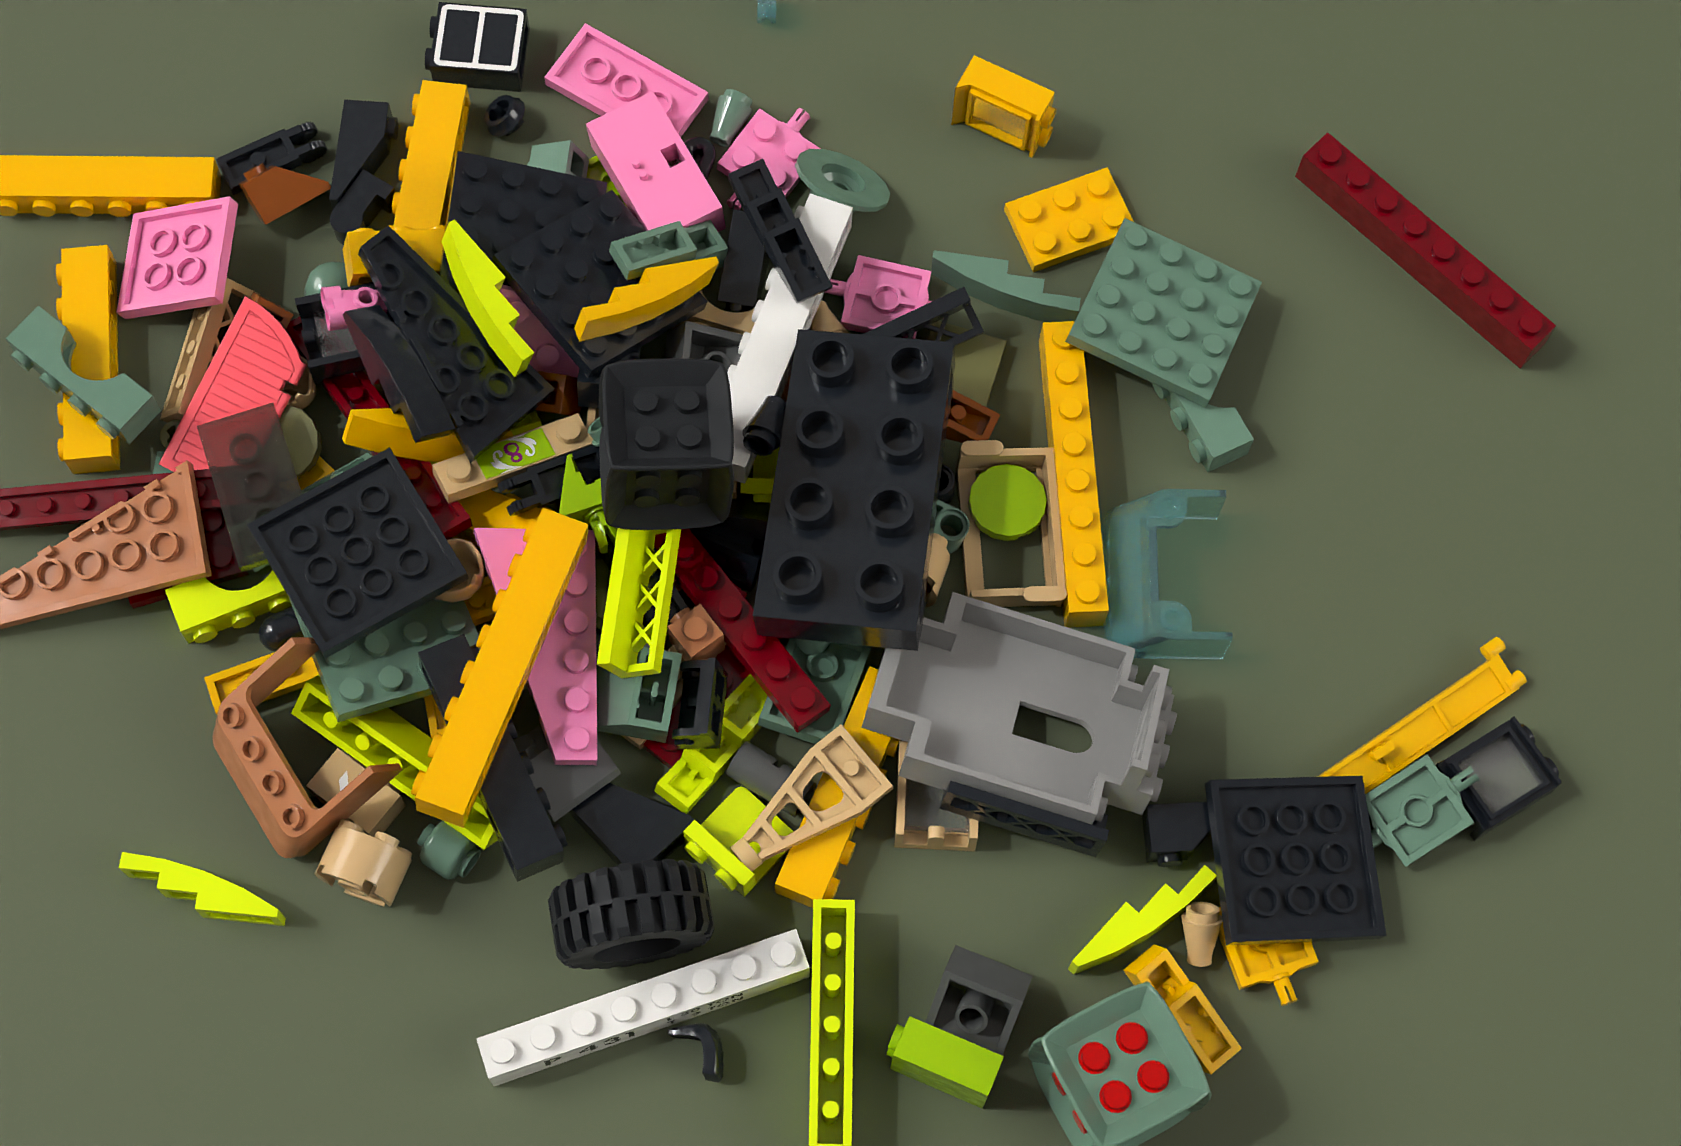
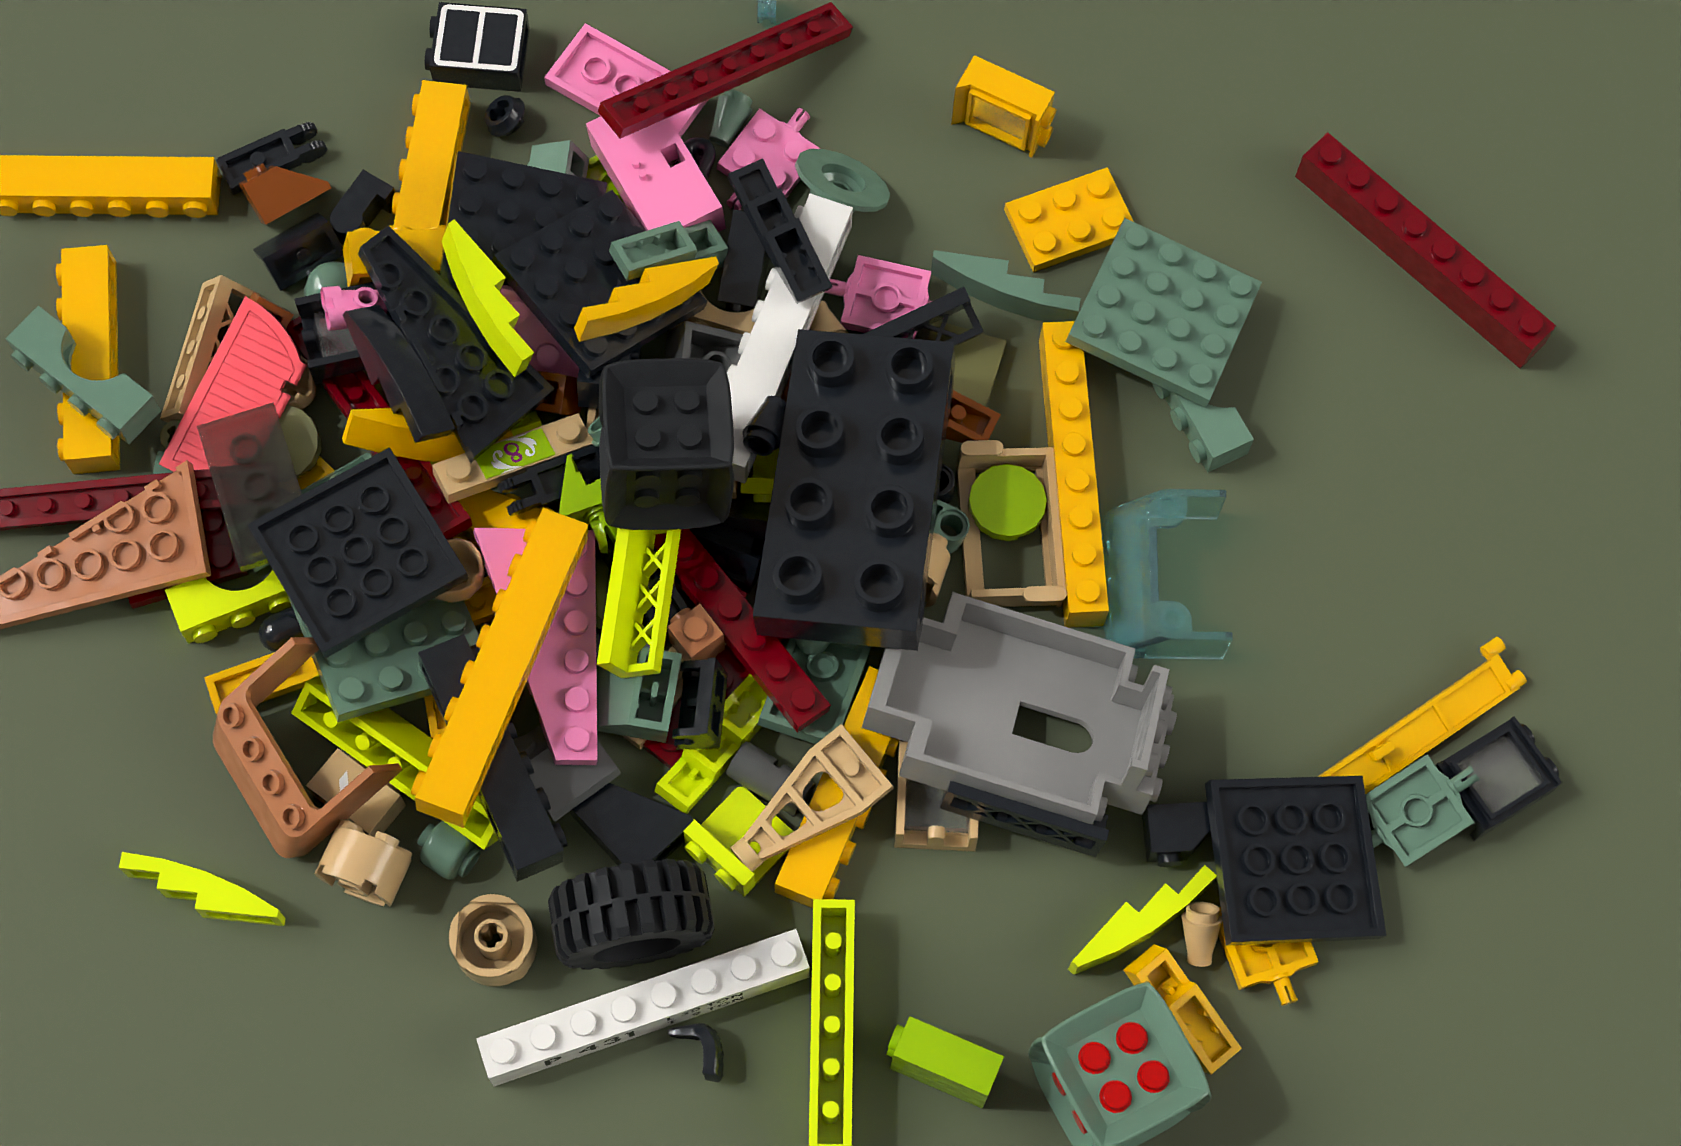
(177, 258): bright pink plate -> none
(299, 250): none -> black panel
(362, 143): black slope -> none
(477, 924): none -> tan brick
(724, 70): none -> dark red plate
(978, 999): dark grey slope -> none

